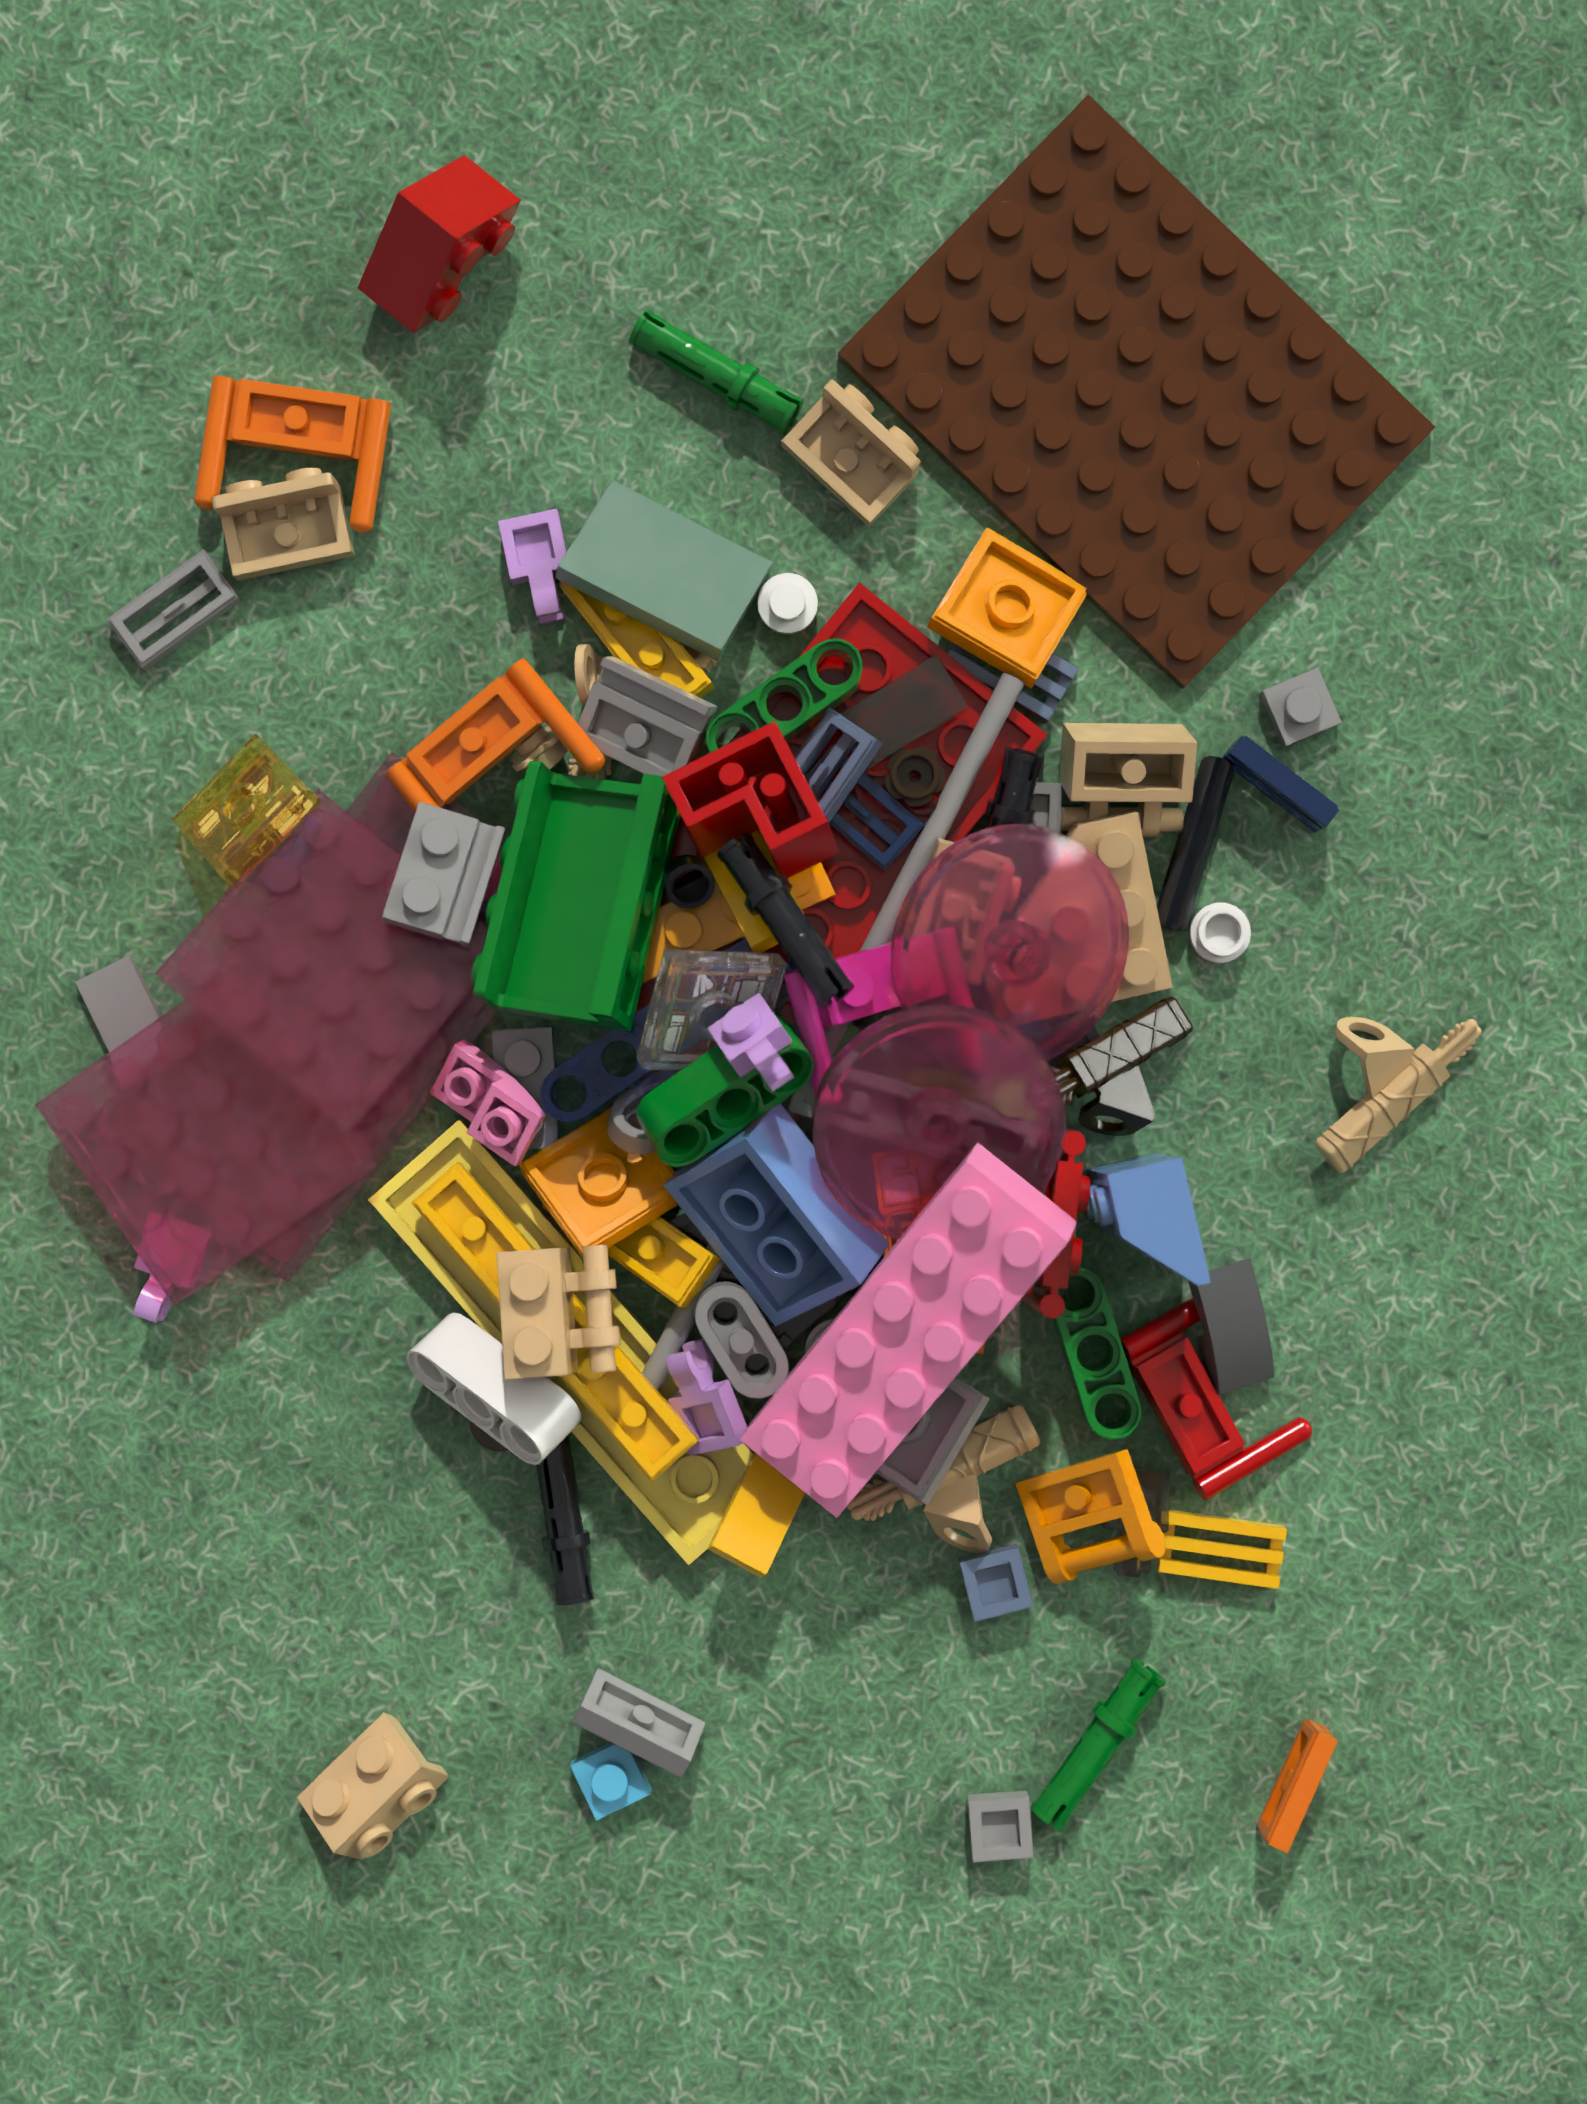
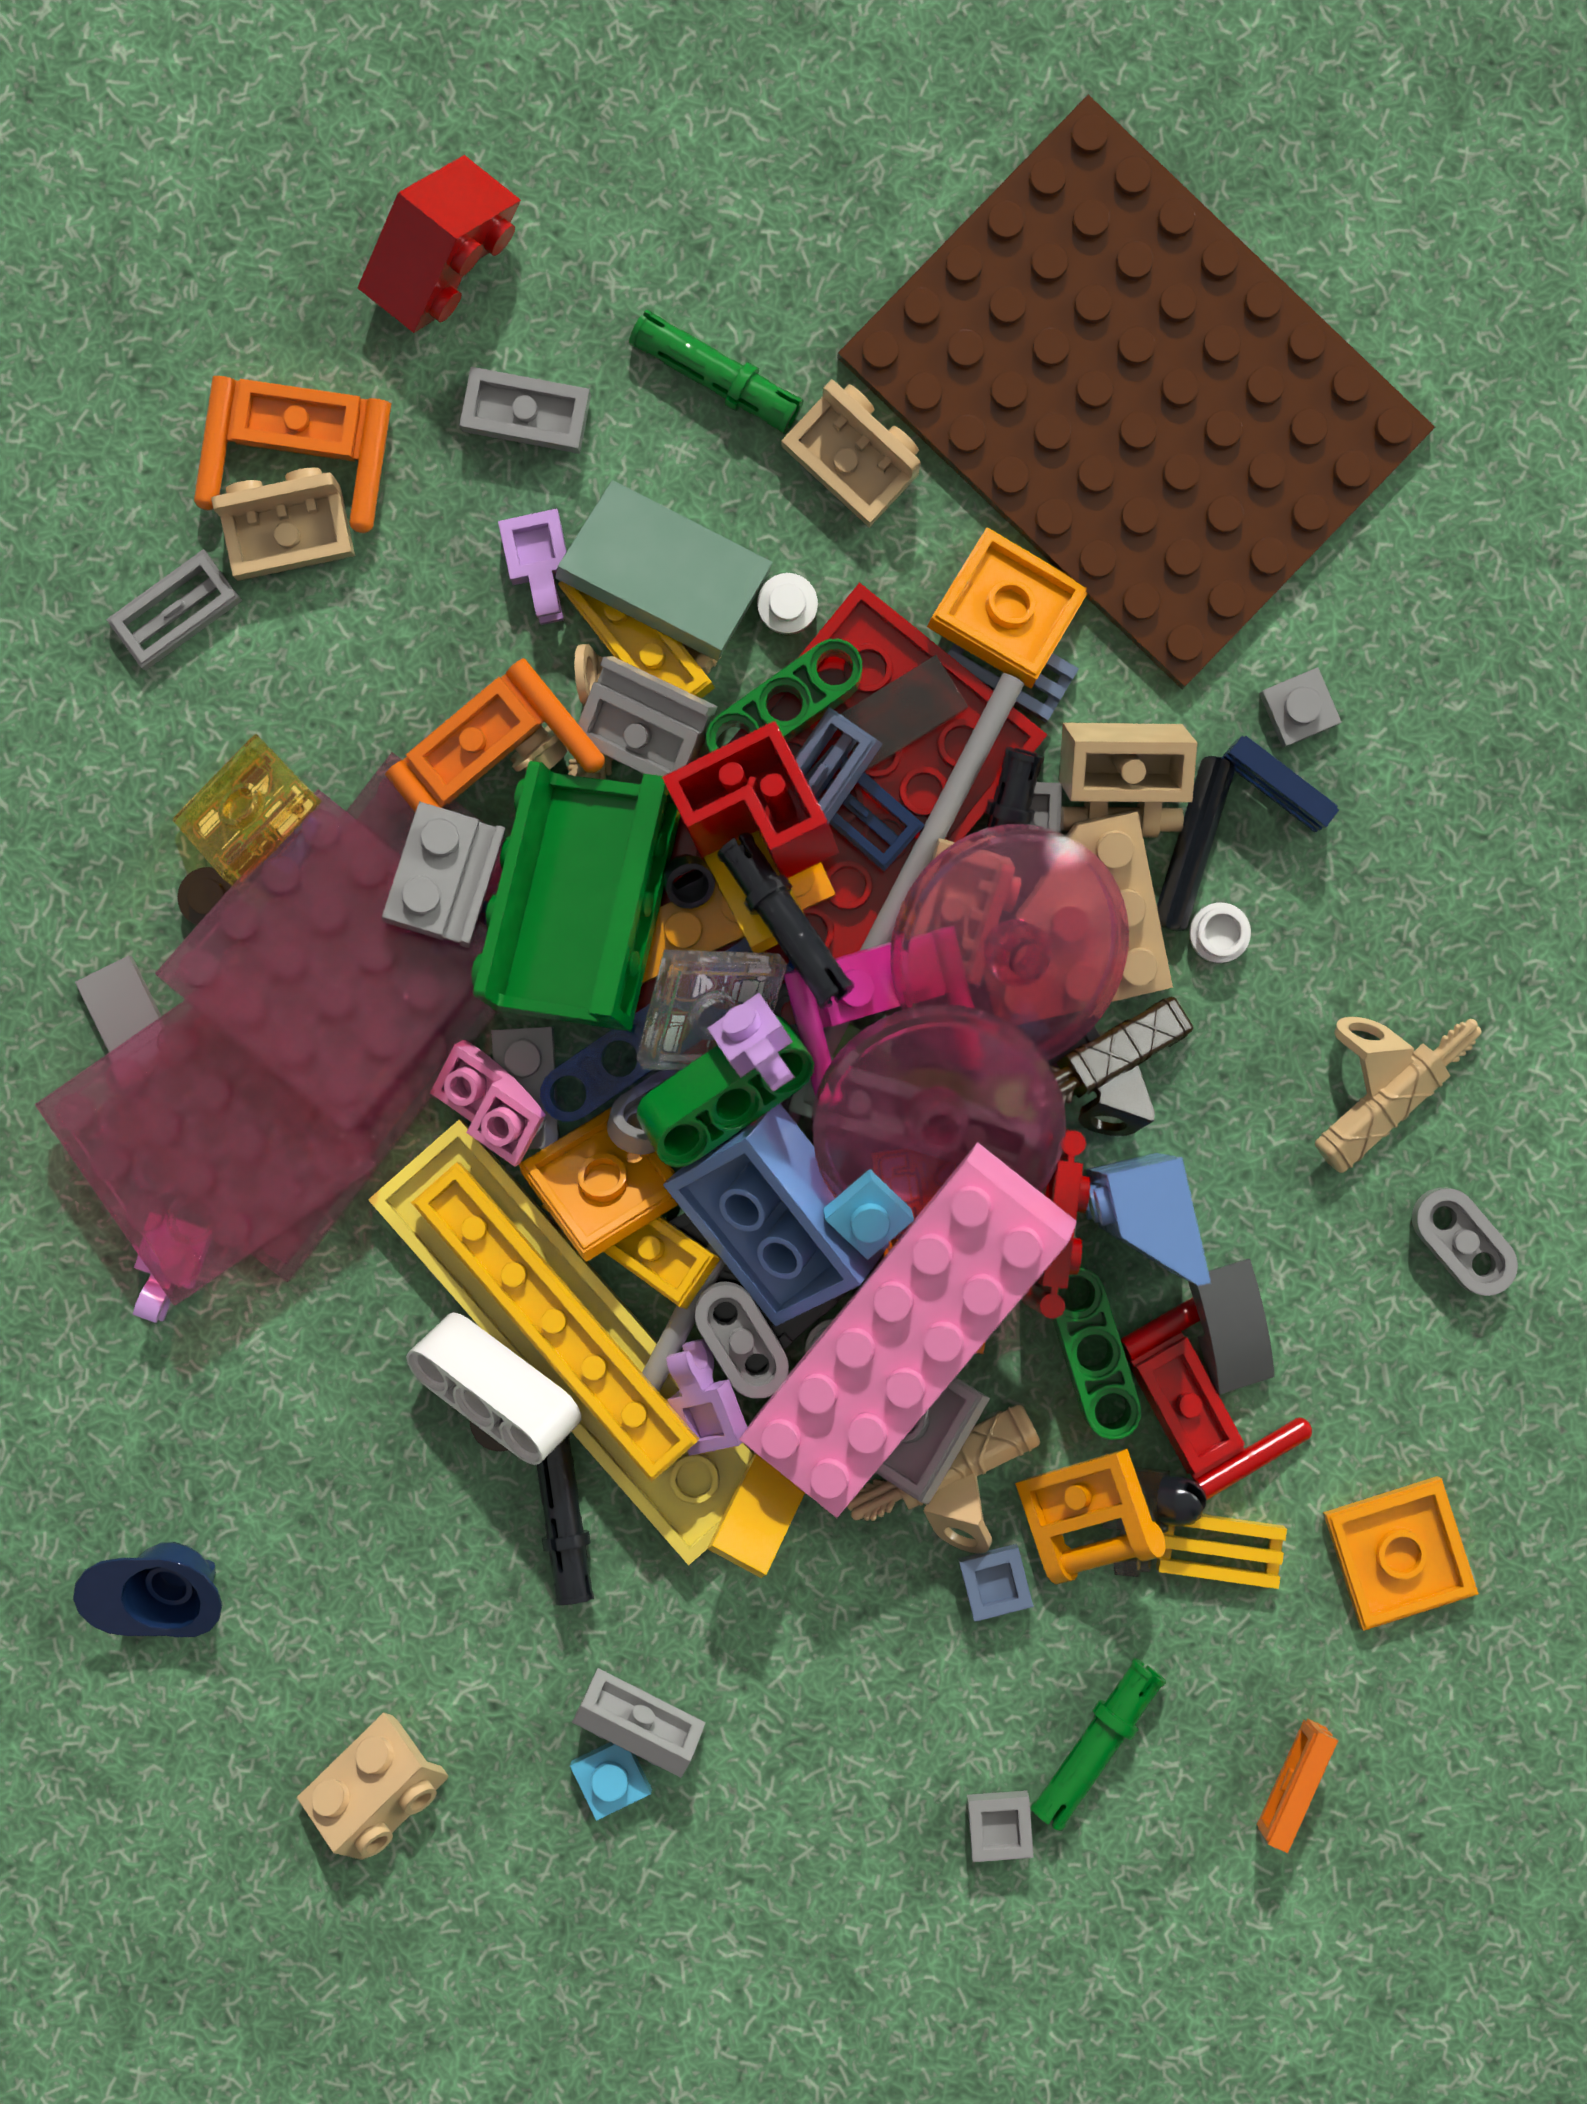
(152, 1595): none -> dark blue piece
(200, 893): none -> dark brown plate
(525, 410): none -> light grey plate
(539, 1311): tan brick -> none
(868, 1214): none -> medium azure plate
(917, 759): dark brown plate -> none
(1179, 1501): none -> black hinge
(1400, 1553): none -> light orange tile
(1464, 1239): none -> light grey plate

